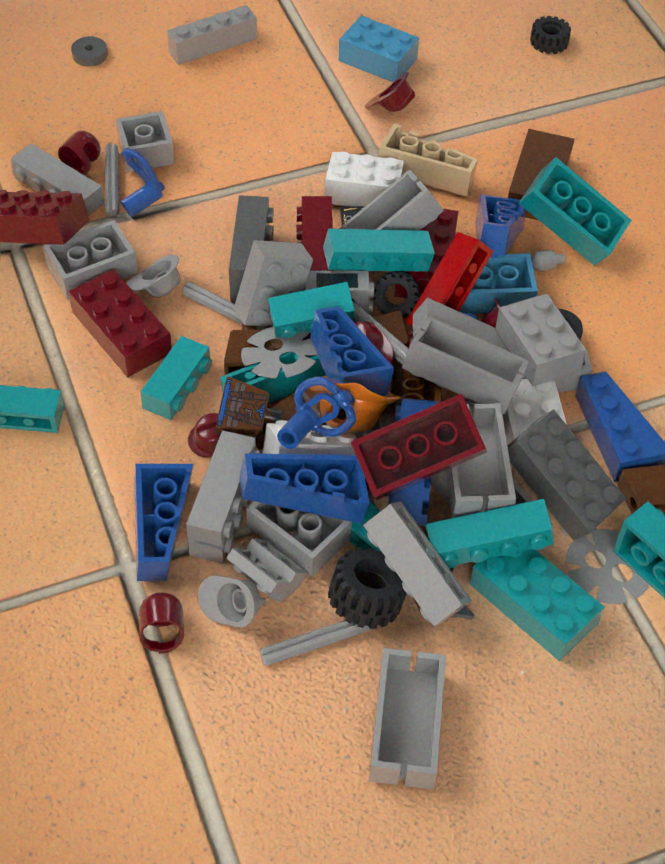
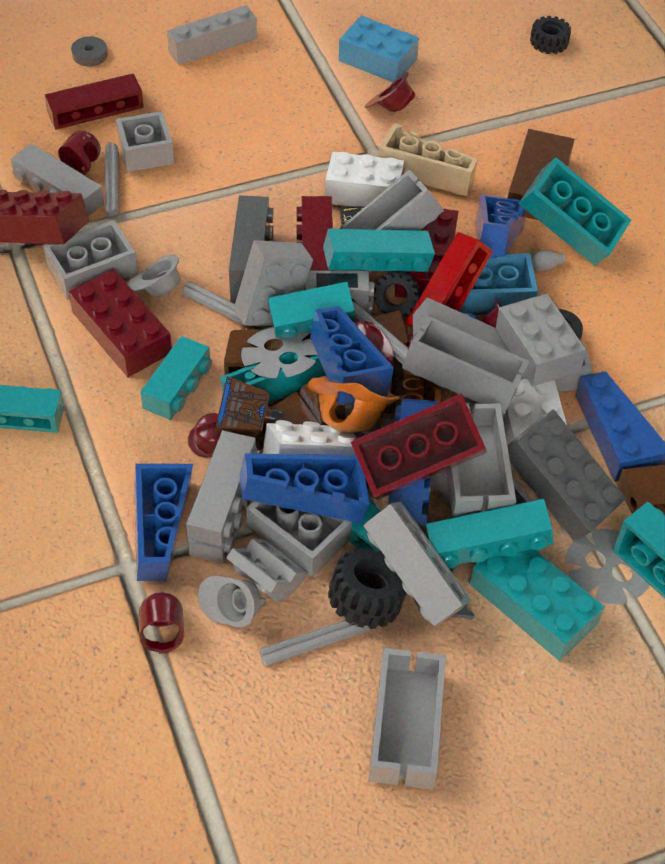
(94, 101): none -> dark red brick
(149, 192): blue piece -> none
(306, 418): blue piece -> none

